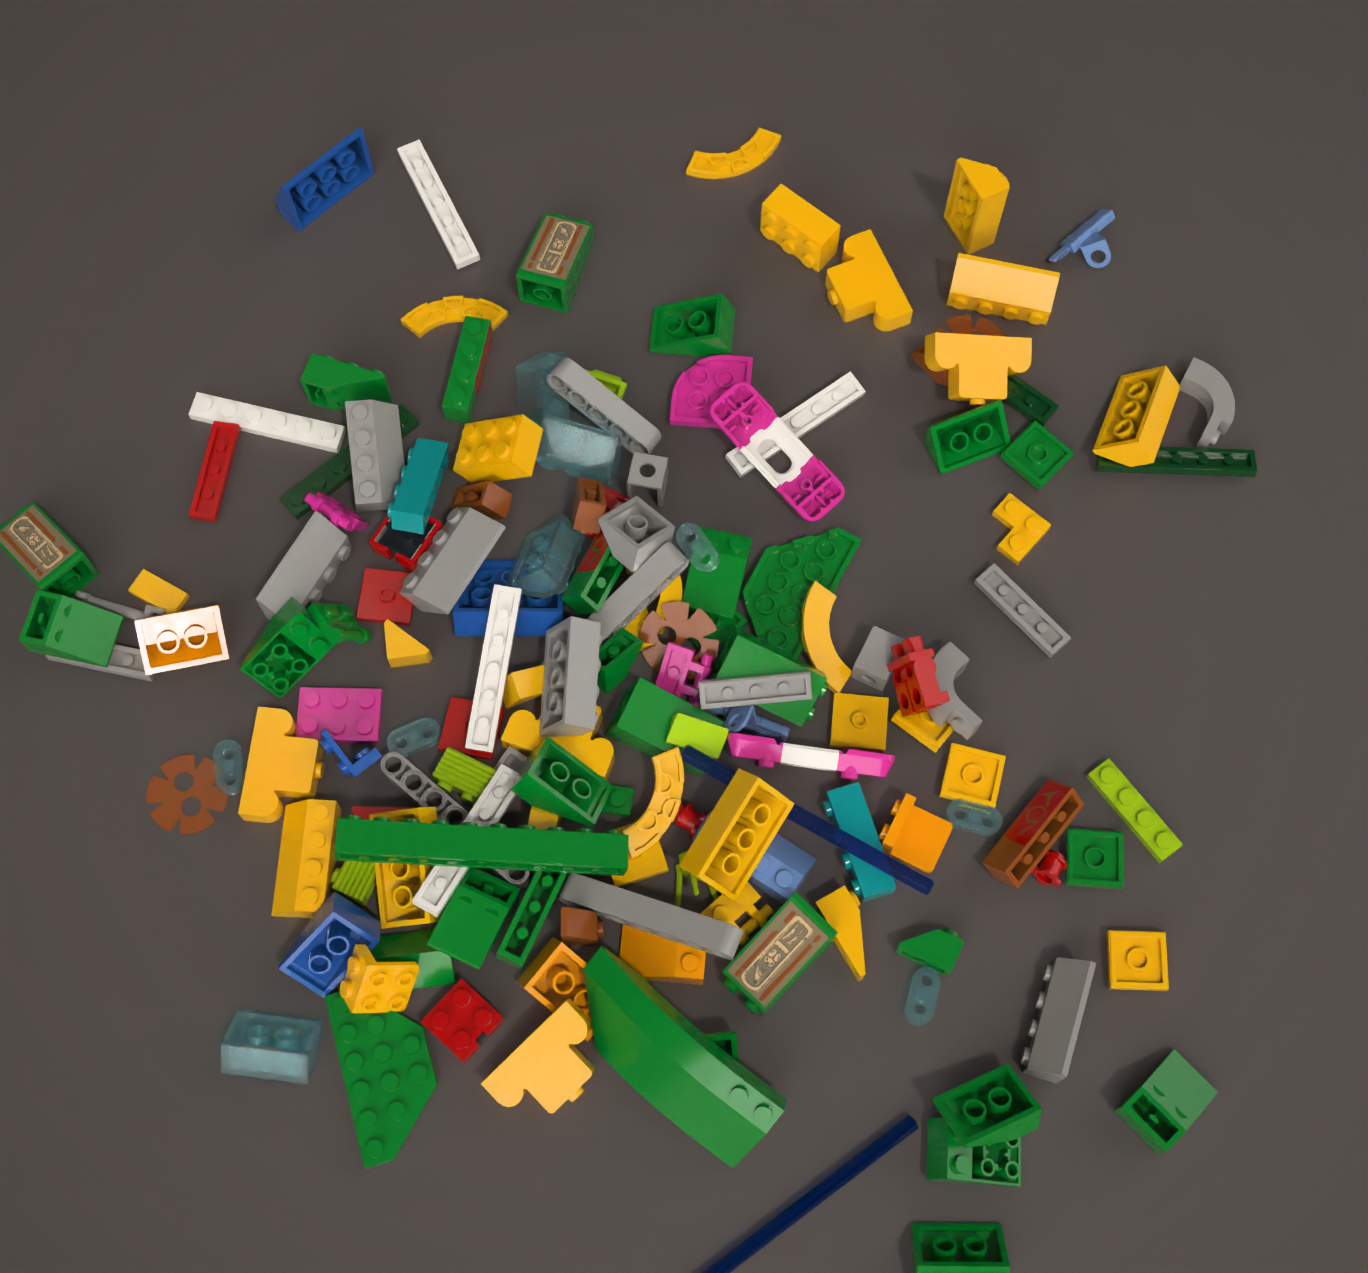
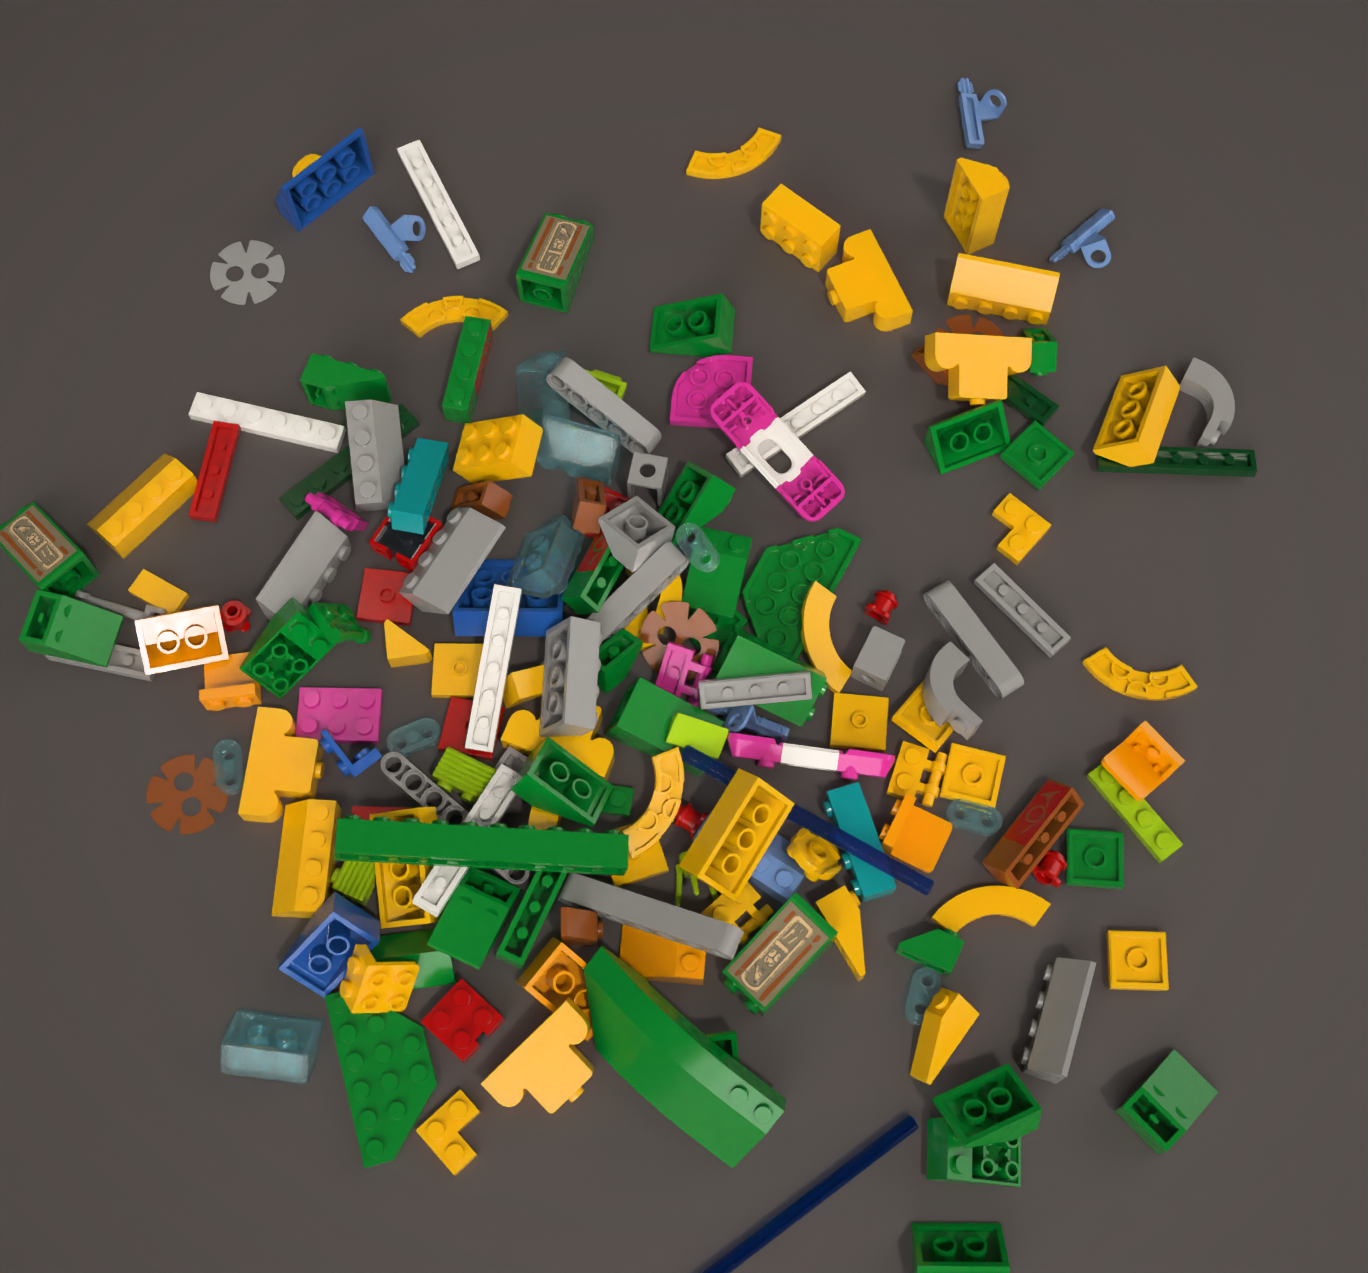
(144, 505): none -> yellow slope
(228, 685): none -> light orange bracket
(239, 621): none -> red brick
(258, 288): none -> light grey piece
(304, 163): none -> yellow piece
(395, 235): none -> medium blue piece
(443, 1130): none -> yellow plate
(455, 670): none -> yellow plate
(695, 498): none -> green slope
(814, 855): none -> yellow plate
(881, 606): none -> red brick
(908, 771): none -> yellow plate
(915, 677): red hips -> none
(941, 1031): none -> yellow slope
(973, 639): none -> light grey beam
(976, 111): none -> medium blue piece
(990, 901): none -> yellow tile
(1043, 350): none -> green slope
(1138, 684): none -> yellow tile
(1142, 761): none -> light orange bracket

